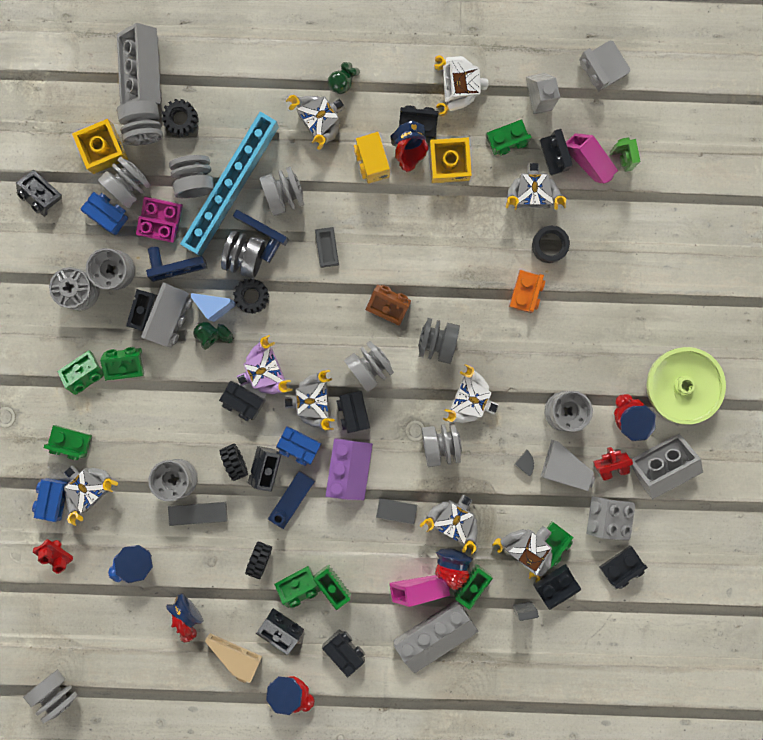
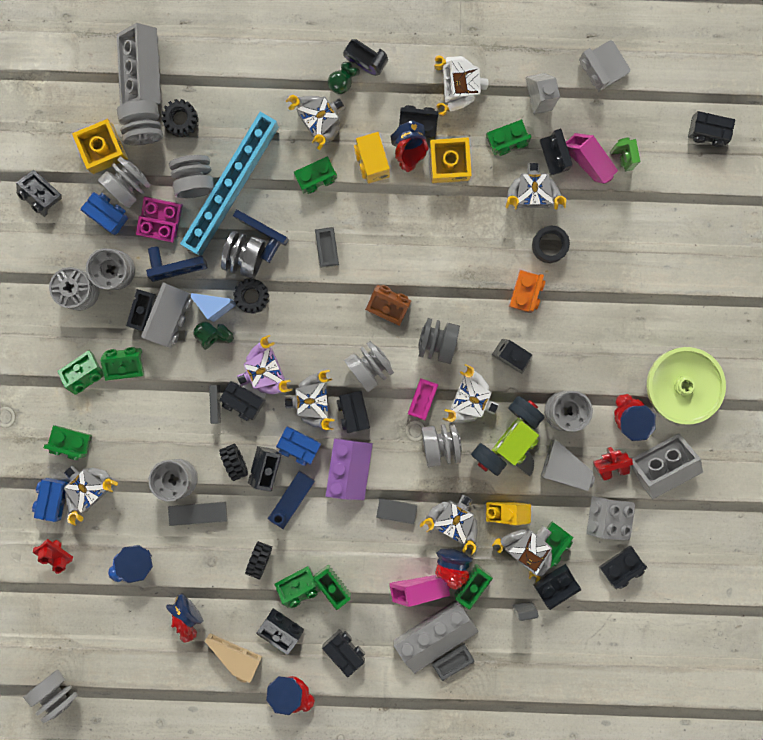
(215, 406): none -> dark grey tile
(282, 191): light grey wheel -> none
(315, 175): none -> green bracket
(365, 57): none -> black animal
(422, 399): none -> dark pink plate
(453, 662): none -> dark grey tile
(508, 513): none -> yellow slope
(512, 355): none -> black torso
(514, 441): none -> brick
(711, 129): none -> black brick

